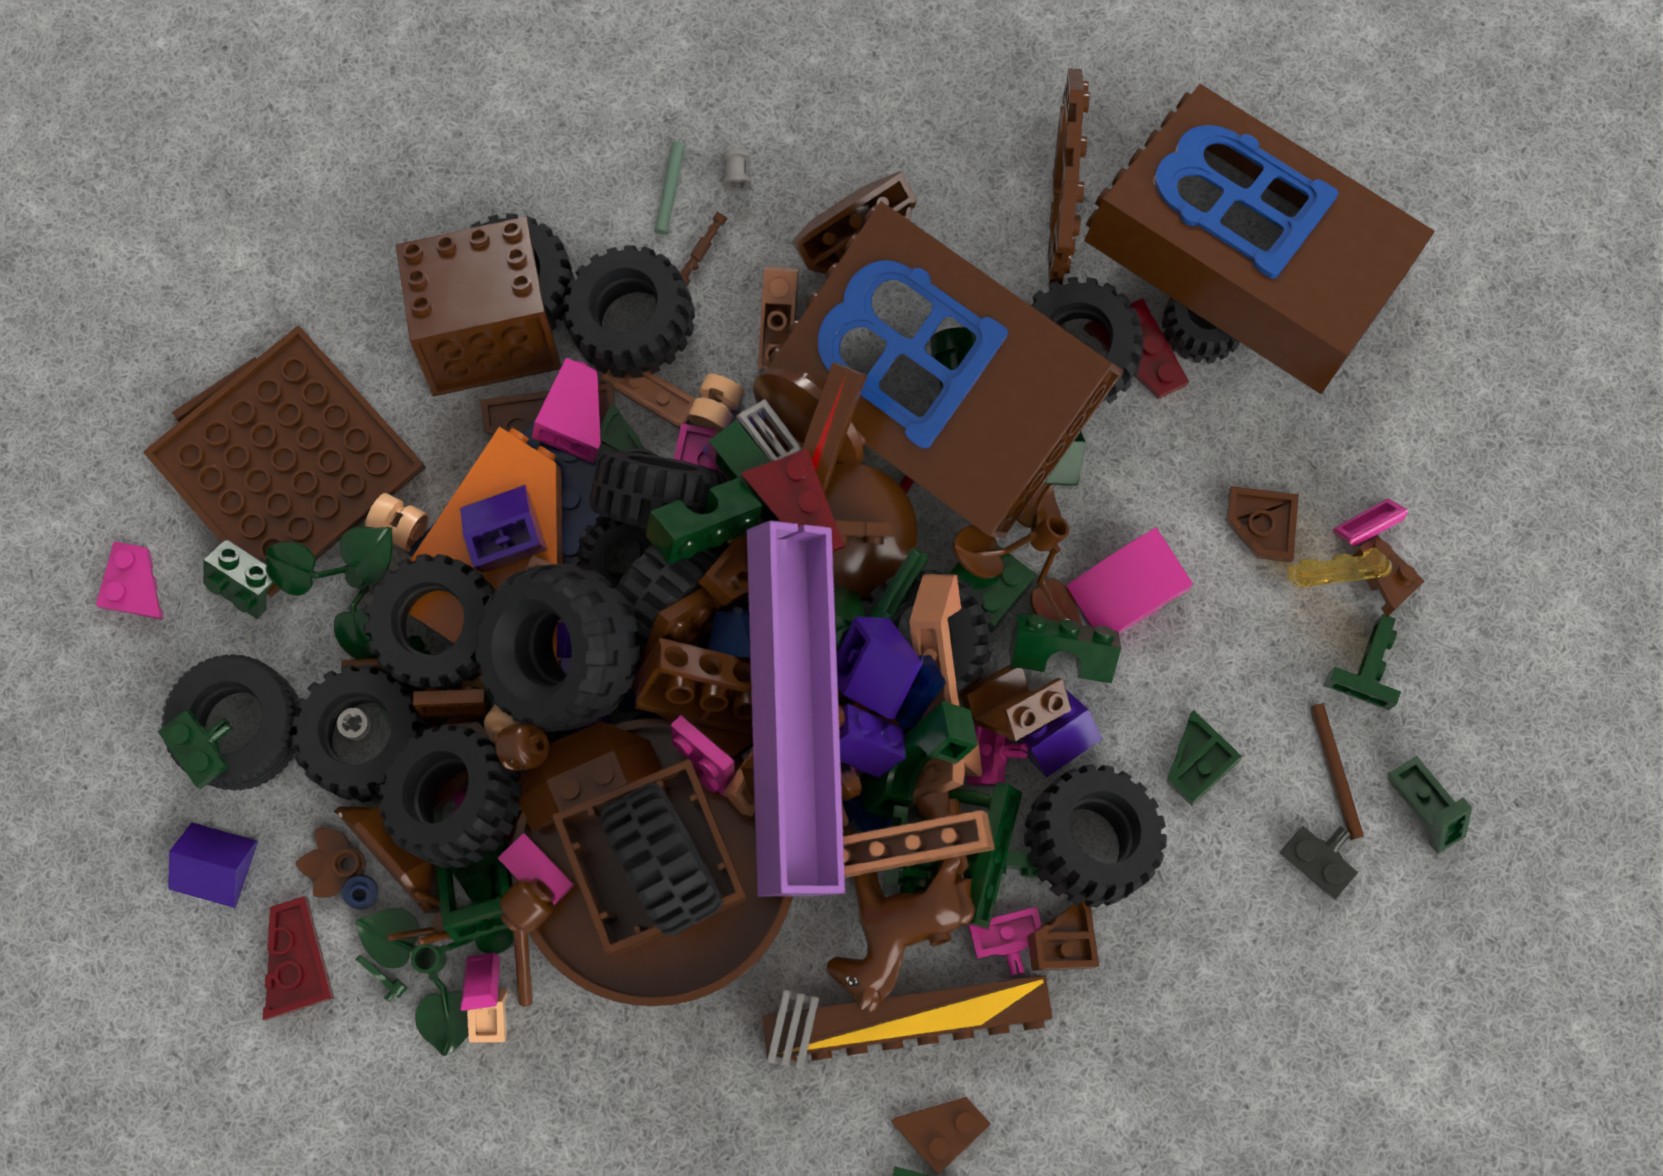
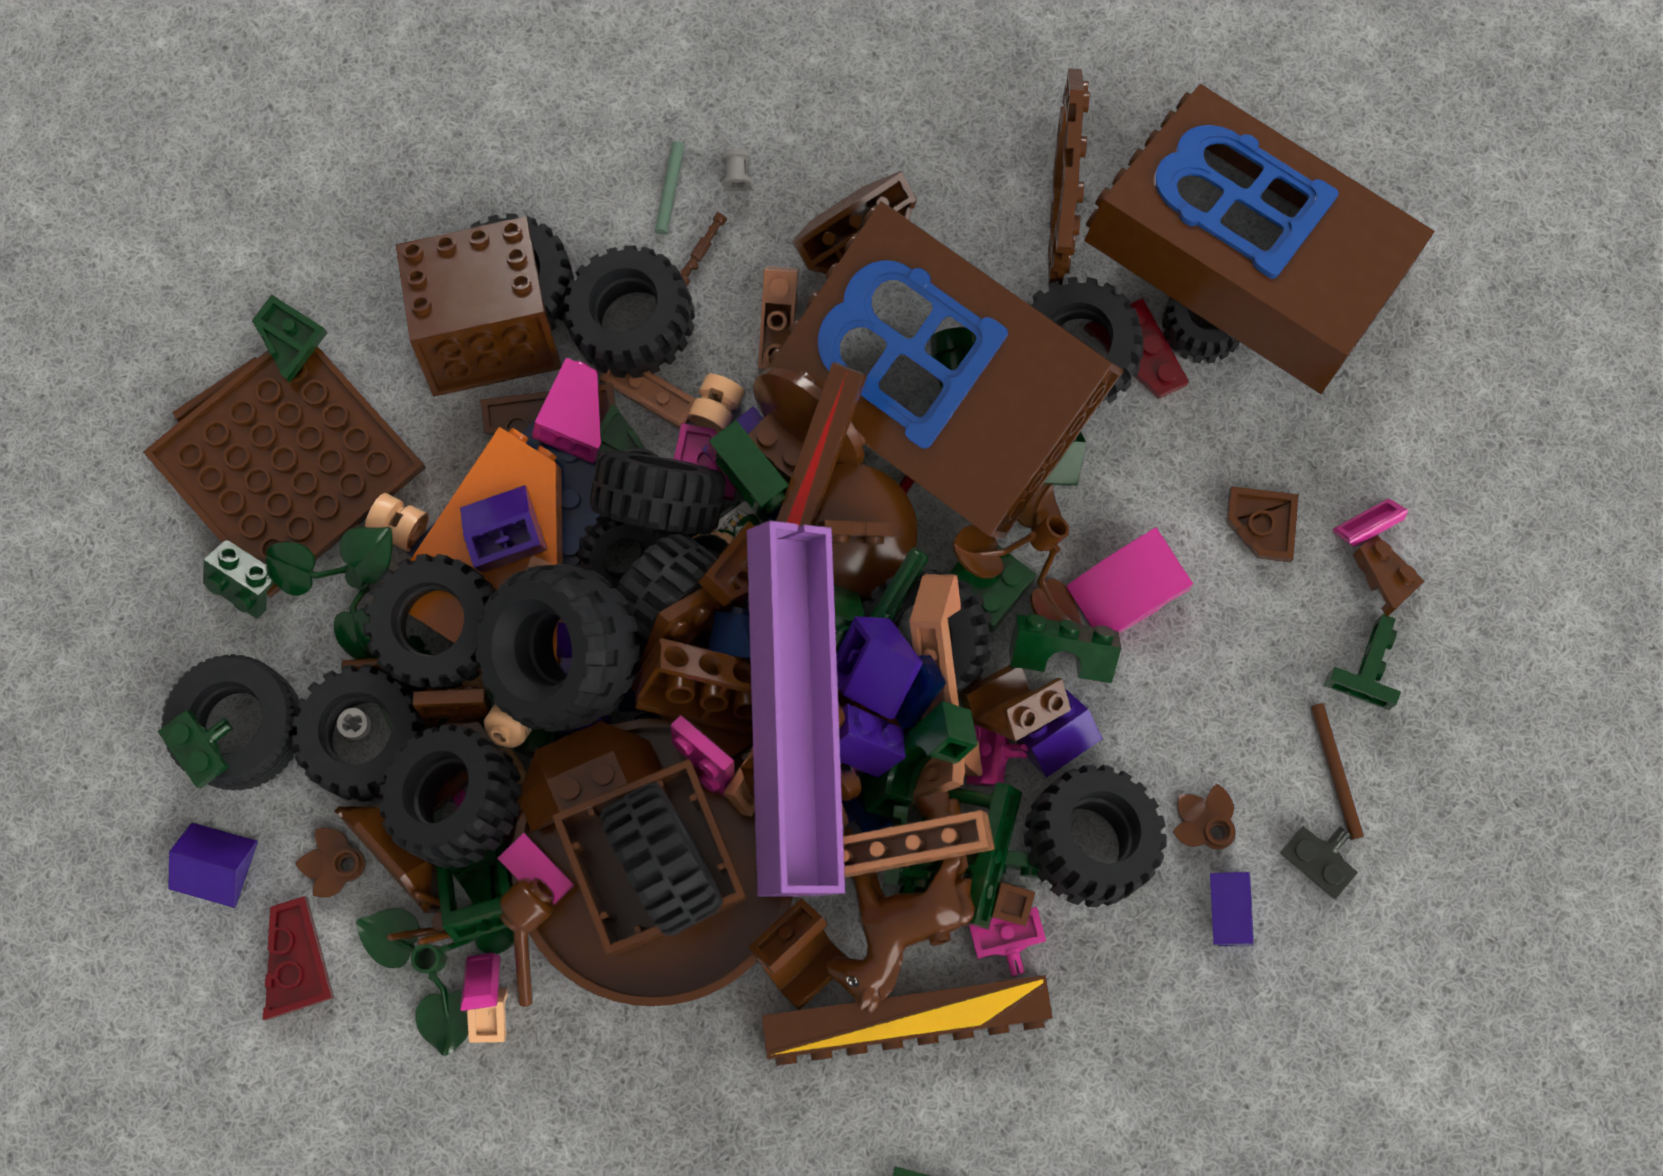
(130, 583): dark pink wing -> none
(287, 335): none -> dark green wing
(360, 882): dark blue plate -> none
(396, 987): dark green piece -> none
(522, 746): reddish brown head -> none
(683, 533): dark green arch -> none
(777, 424): light grey tile -> none
(794, 493): dark red wing -> none
(797, 953): none -> reddish brown panel
(800, 999): light grey tile -> none
(942, 1130): reddish brown wing -> none
(1013, 903): none -> reddish brown panel
(1065, 941): reddish brown wing -> none
(1200, 760): dark green wing -> none
(1203, 815): none -> reddish brown plate
(1232, 909): none -> dark purple hinge
(1340, 569): clear yellow plate -> none
(1432, 804): dark green bracket -> none

